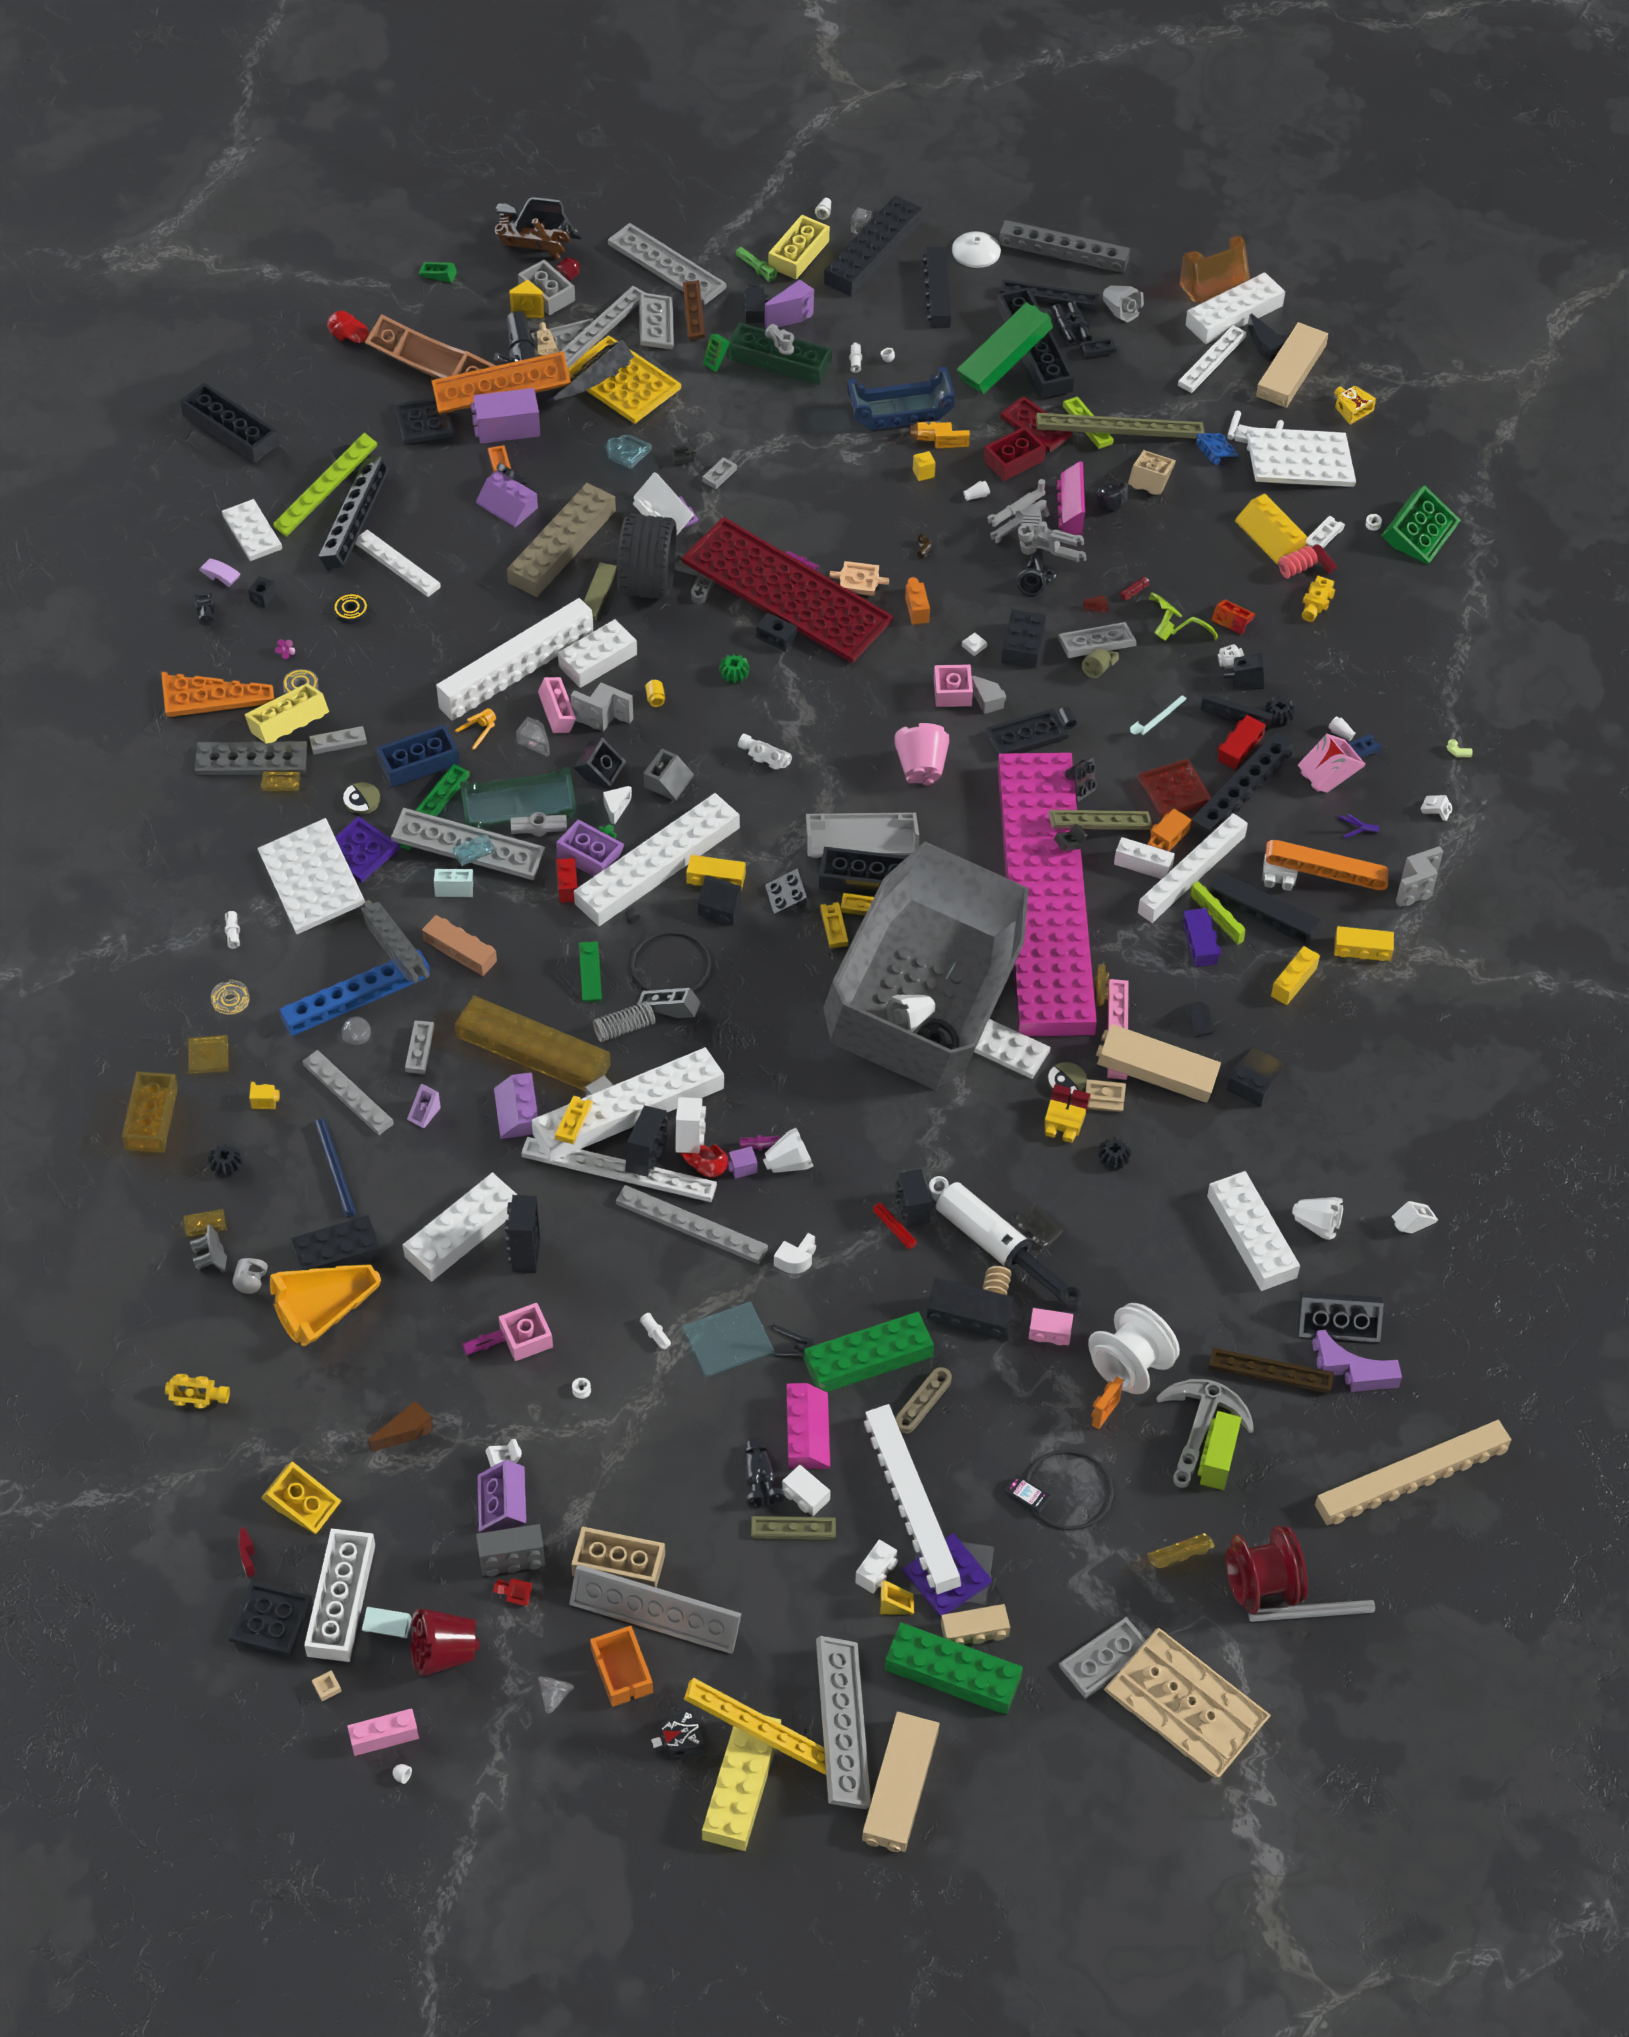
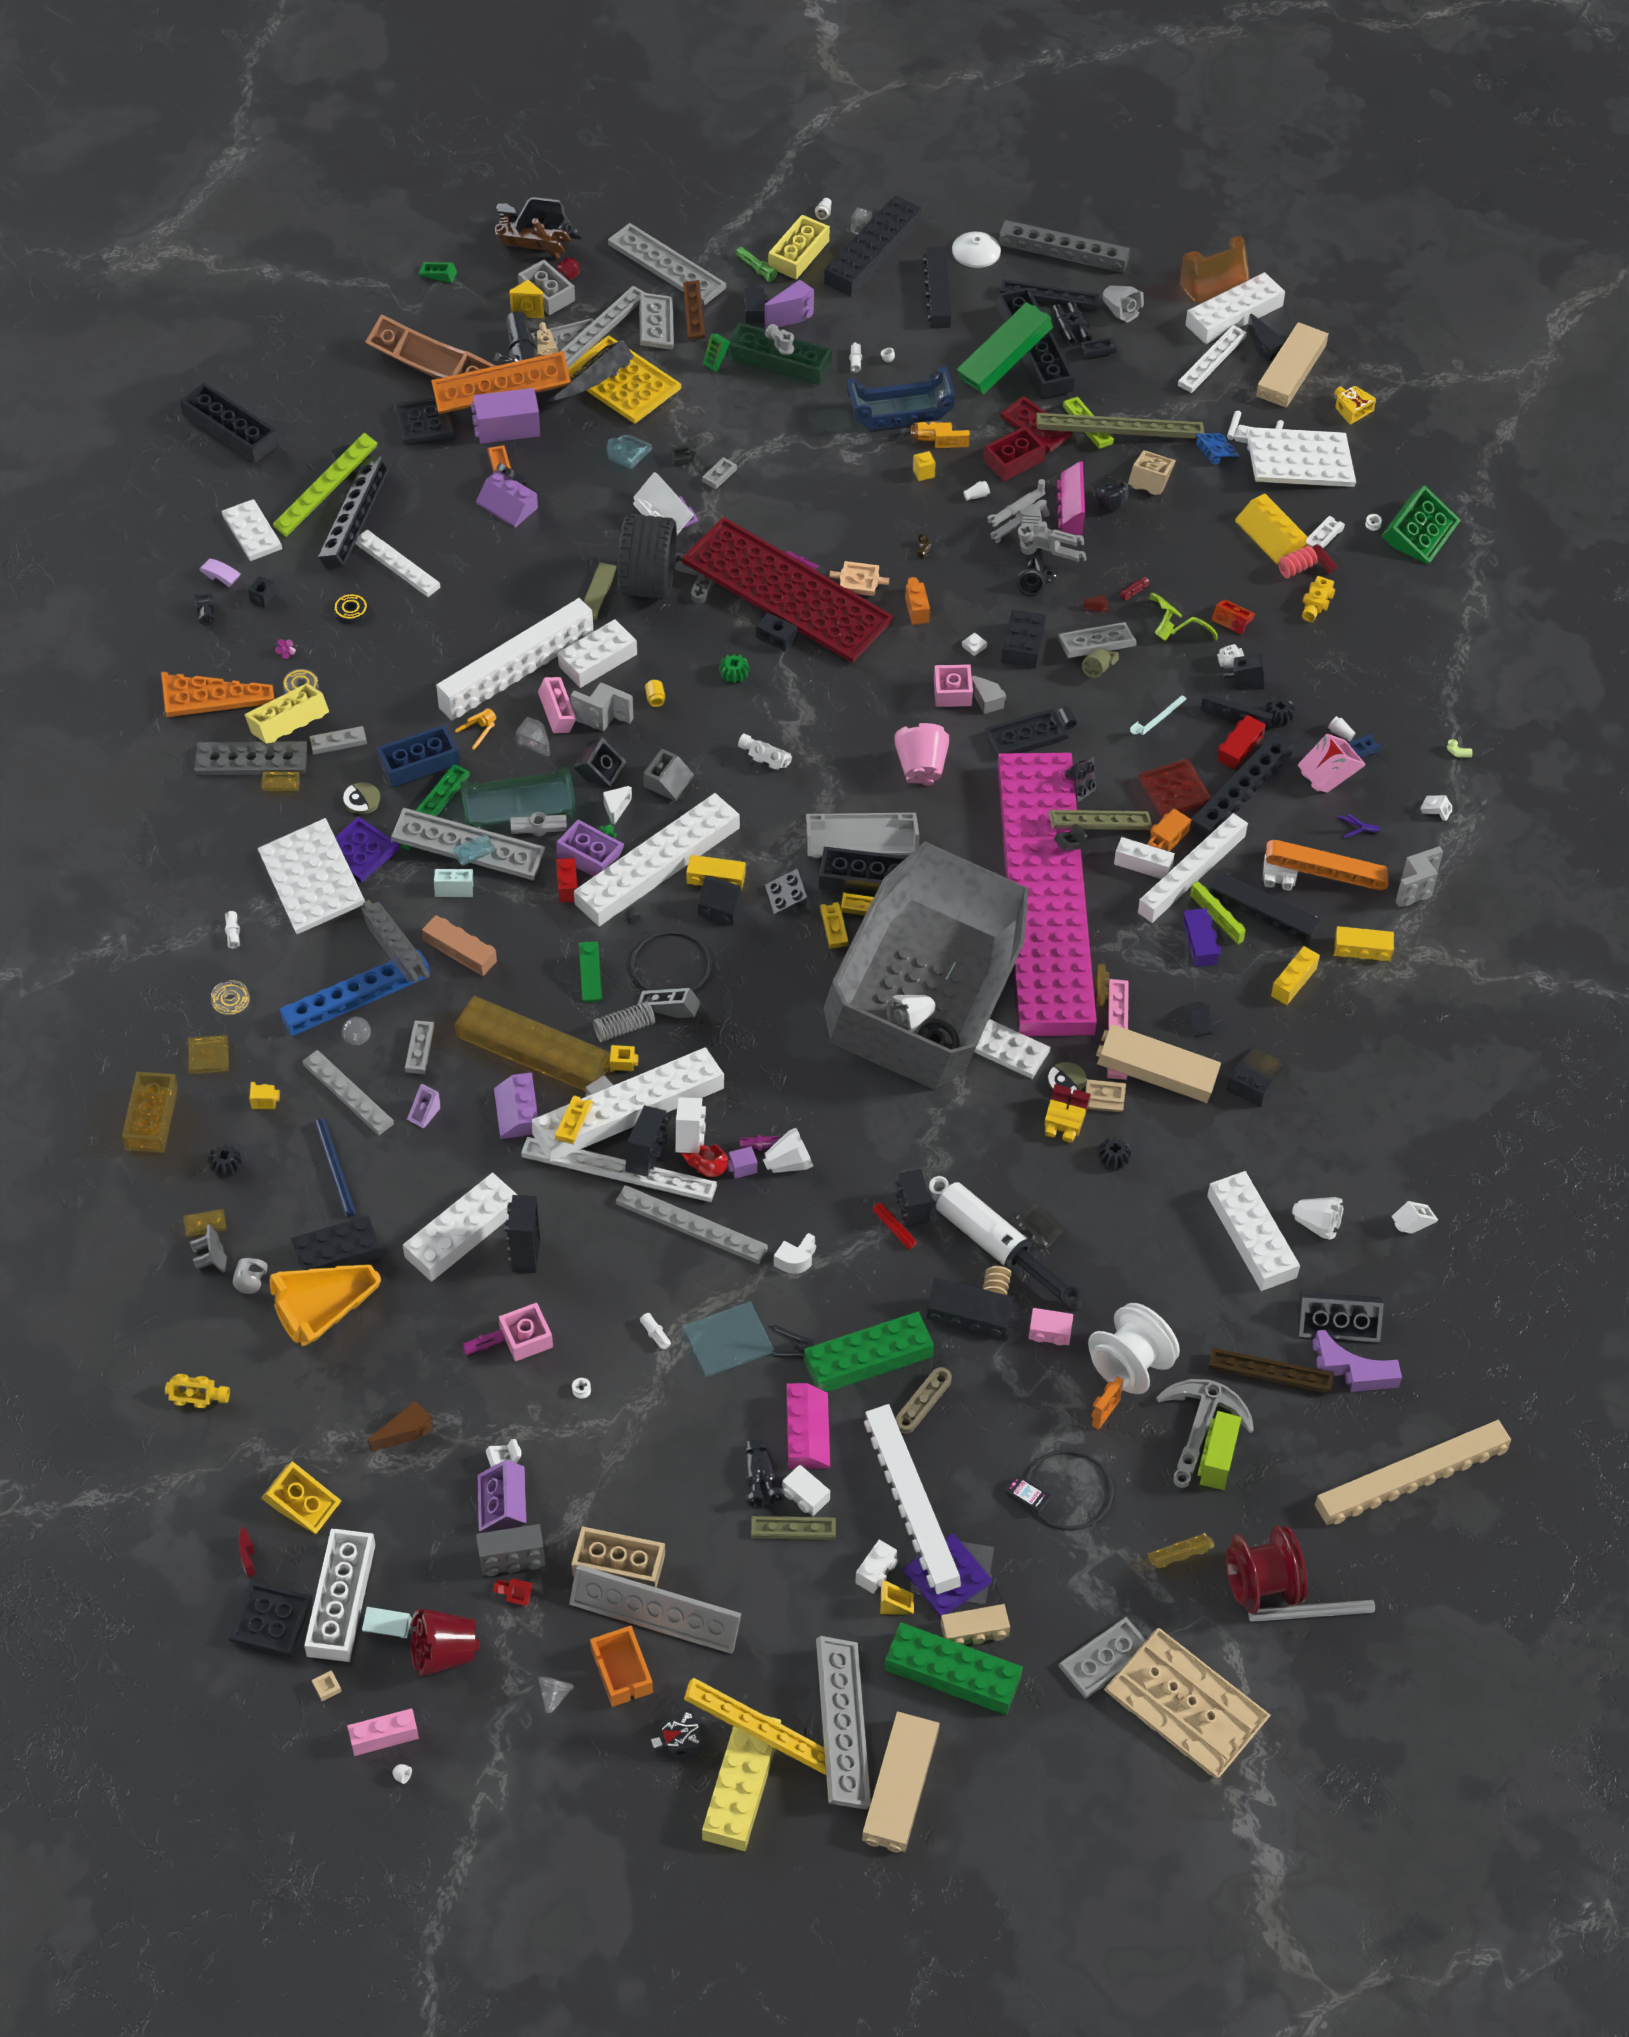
(344, 325): red hair -> none
(561, 540): dark tan brick -> none
(623, 1058): none -> yellow brick

